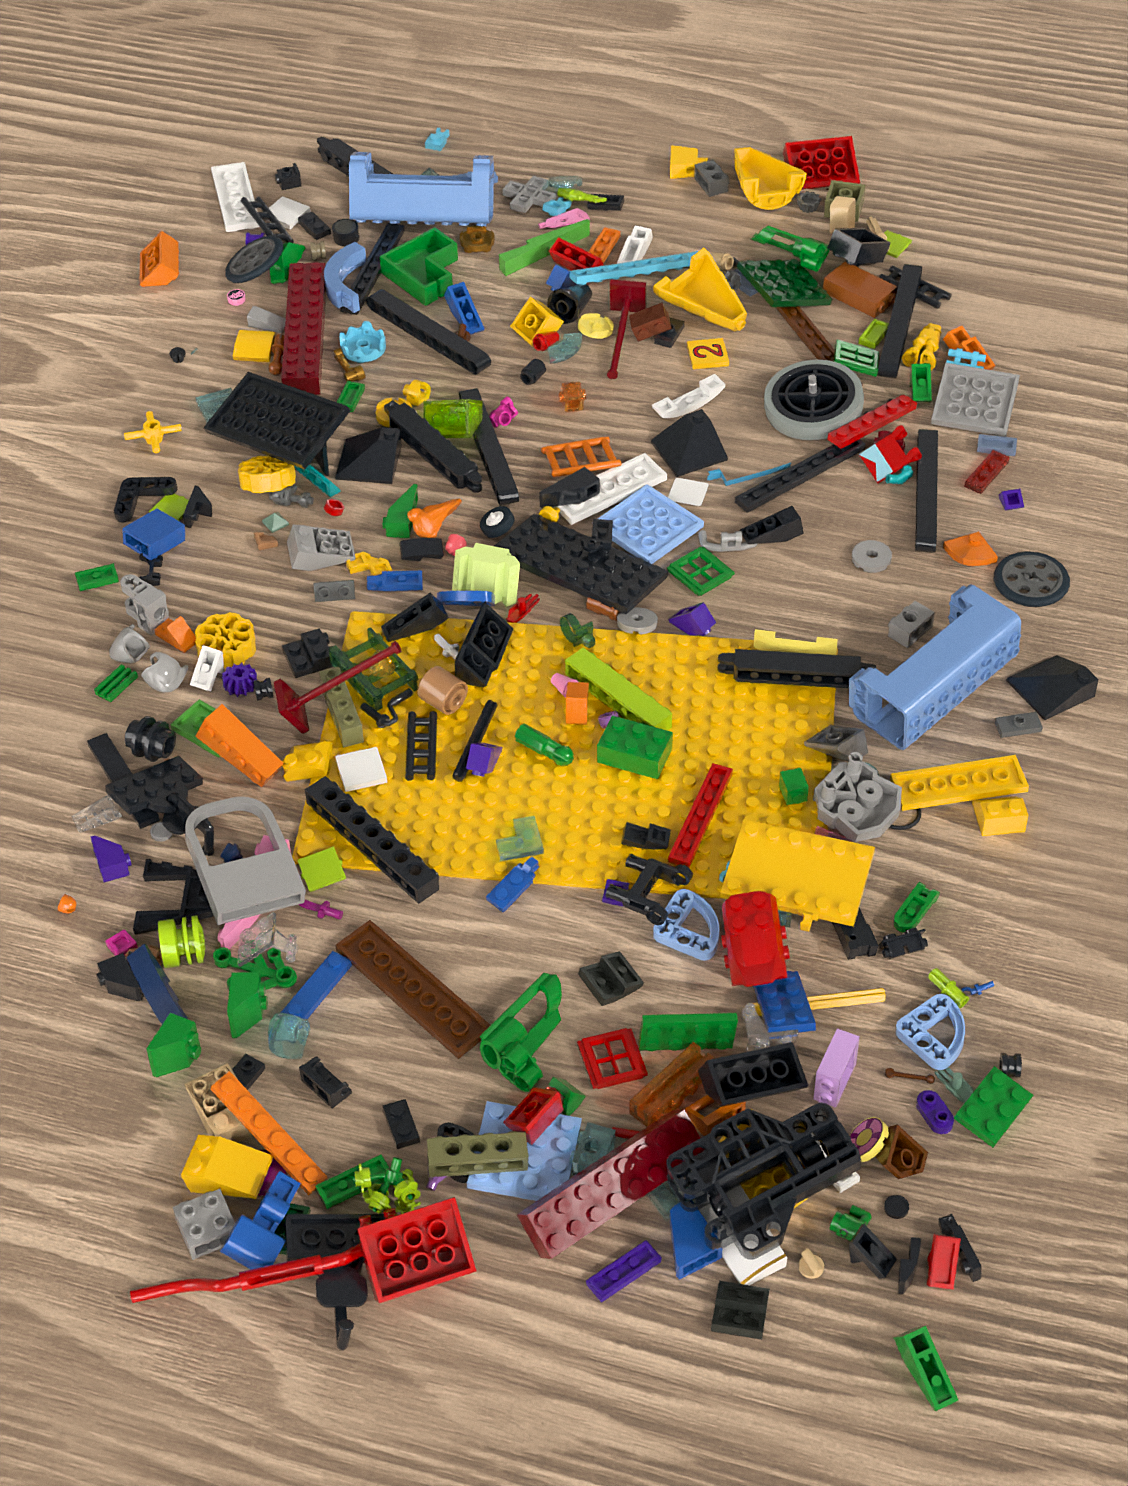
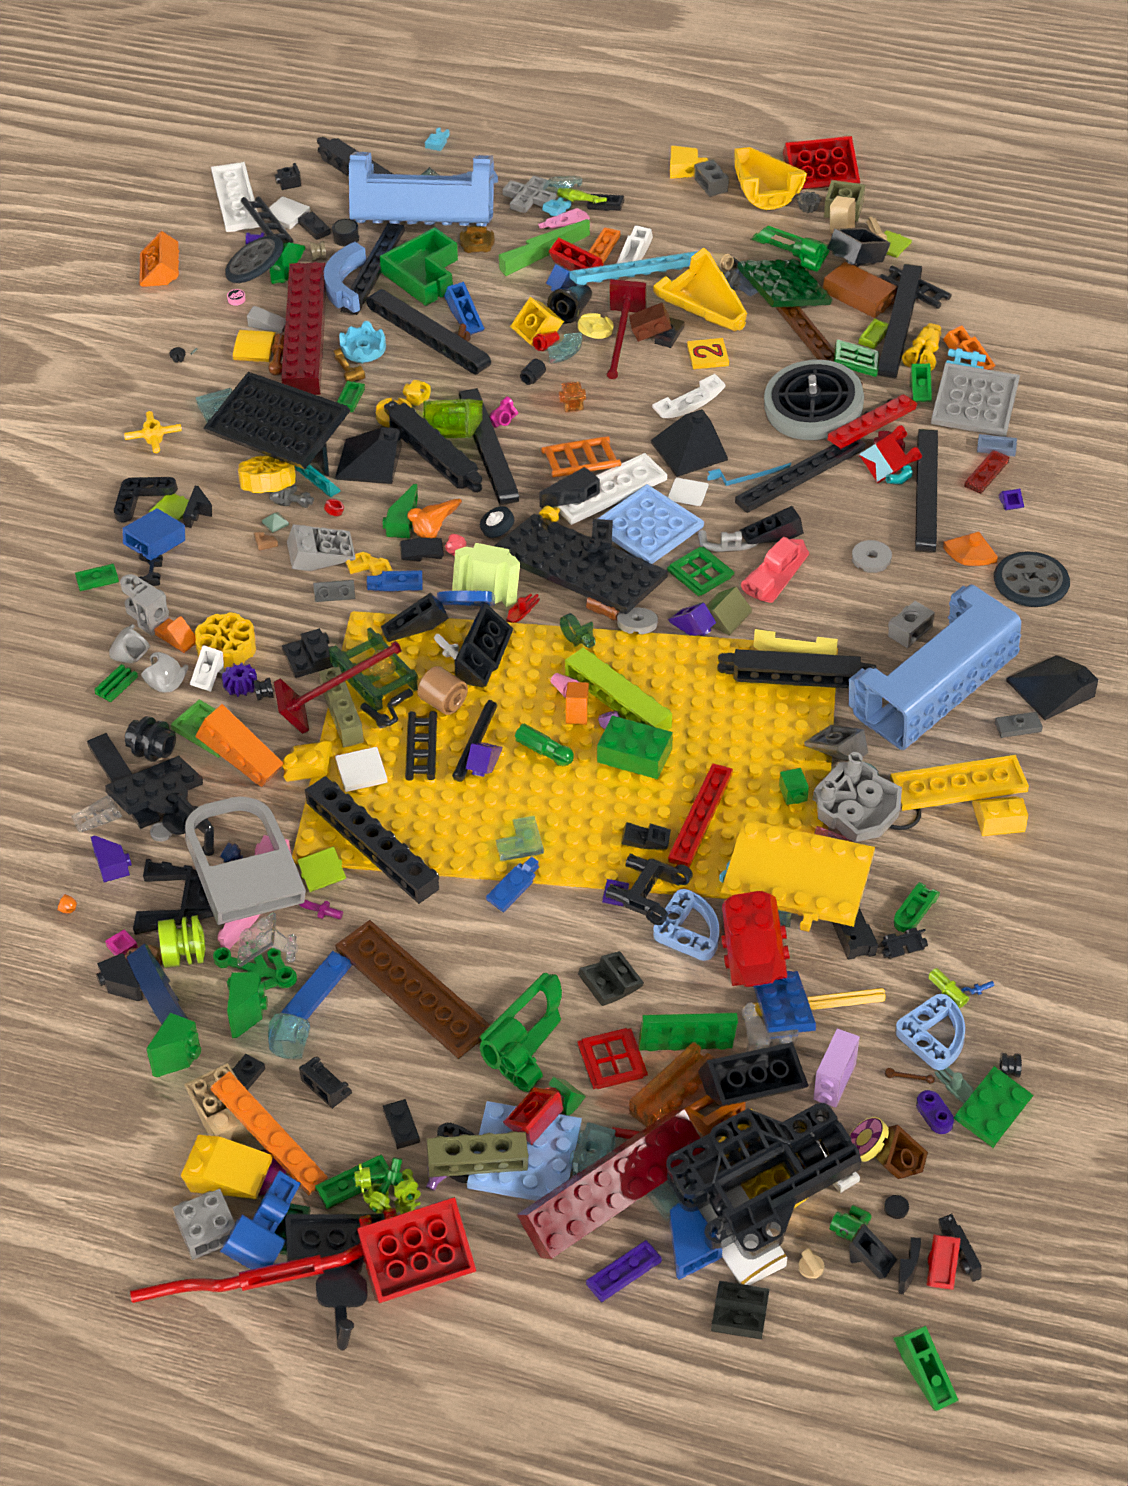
(729, 610): none -> olive slope
(776, 570): none -> coral panel

